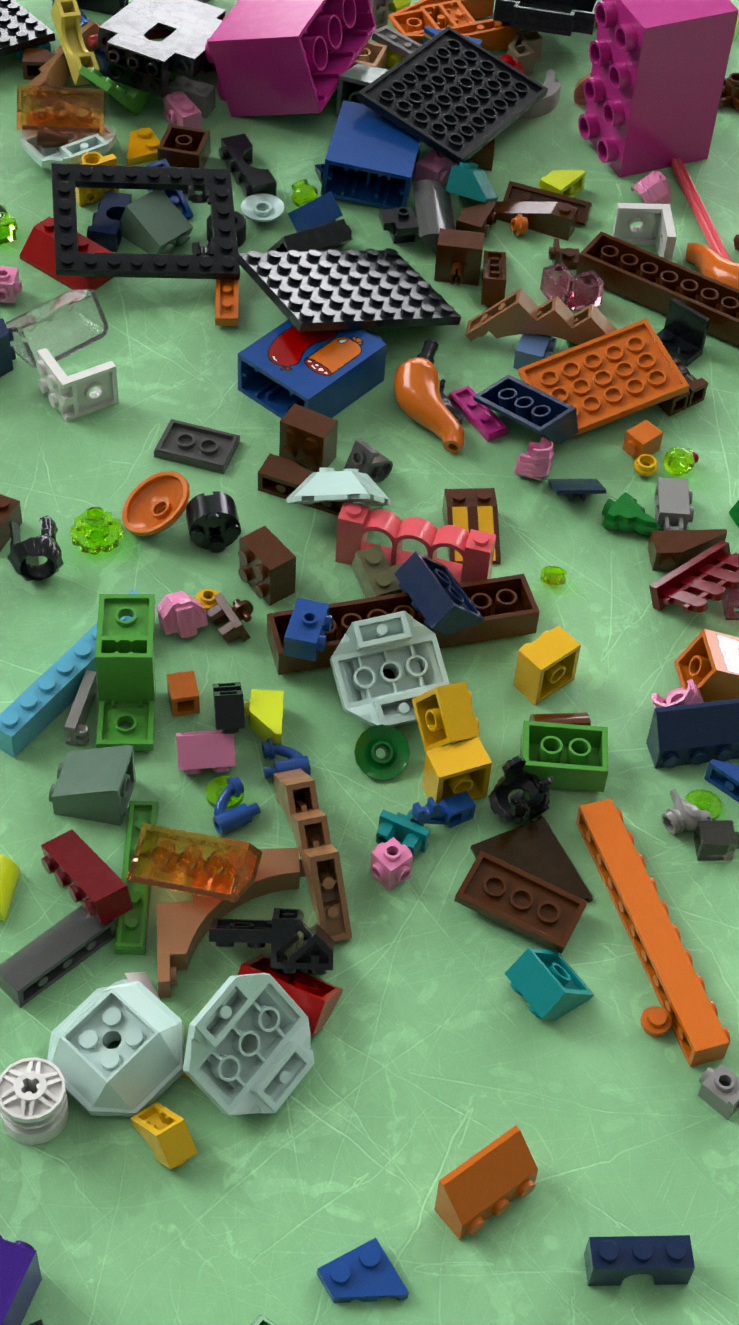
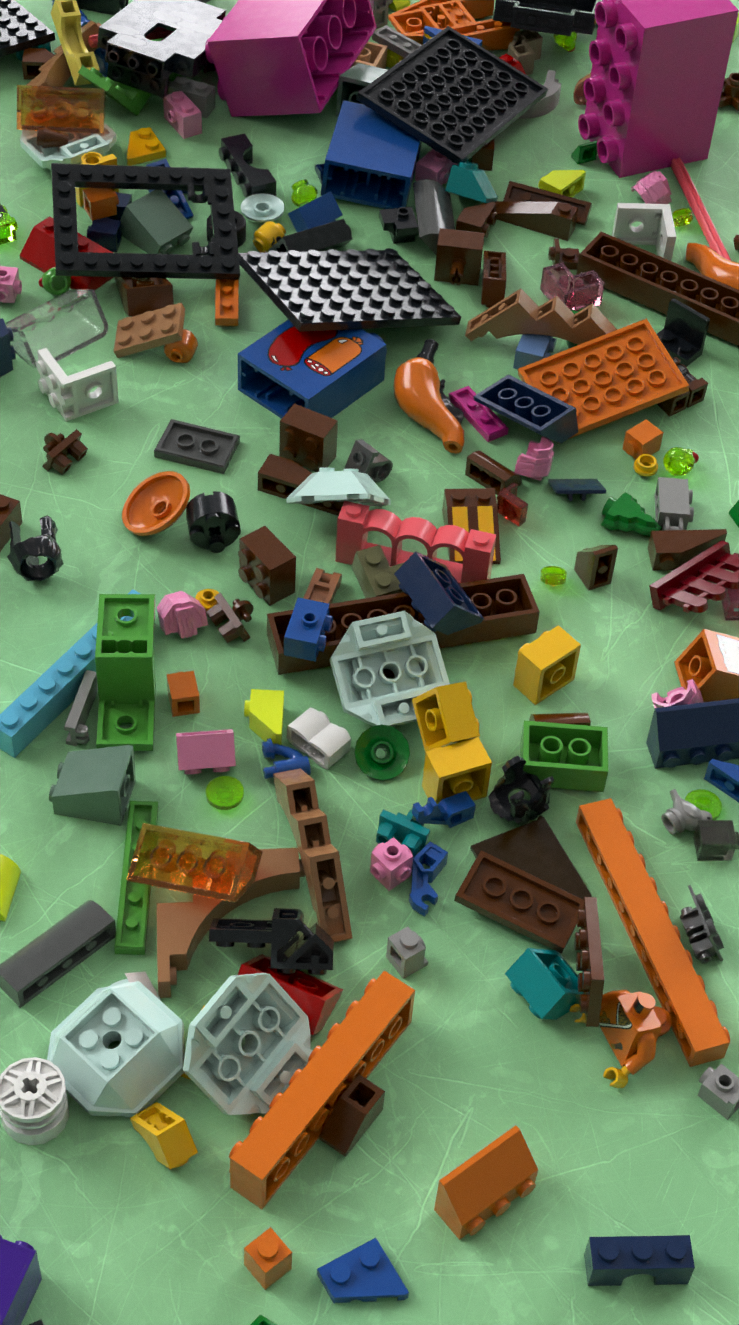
(55, 284): none -> bright green animal
(59, 447): none -> reddish brown hips
(86, 877): dark red brick -> none
(96, 531): clear neon green plant -> none
(100, 202): none -> orange brick
(144, 294): none -> reddish brown slope
(149, 330): none -> medium nougat plate
(182, 350): none -> orange head
(185, 147): reddish brown brick -> none
(228, 707): black arch -> none
(231, 819): blue plant -> none
(267, 1258): none -> orange brick
(268, 235): none -> yellow head
(300, 1113): none -> orange brick
(319, 738): none -> white brick
(323, 586): none -> nougat plate
(353, 1115): none -> reddish brown slope
(411, 950): none -> light grey brick
(420, 888): none -> blue piece
(490, 472): none -> reddish brown brick
(511, 506): none -> clear red bracket
(519, 225): orange plate -> none
(566, 42): none -> clear neon green animal
(585, 152): none -> green slope
(589, 961): none -> reddish brown plate
(596, 565): none -> reddish brown slope
(630, 1030): none -> orange torso
(682, 217): none -> clear neon green tile
(701, 929): none -> dark grey hinge

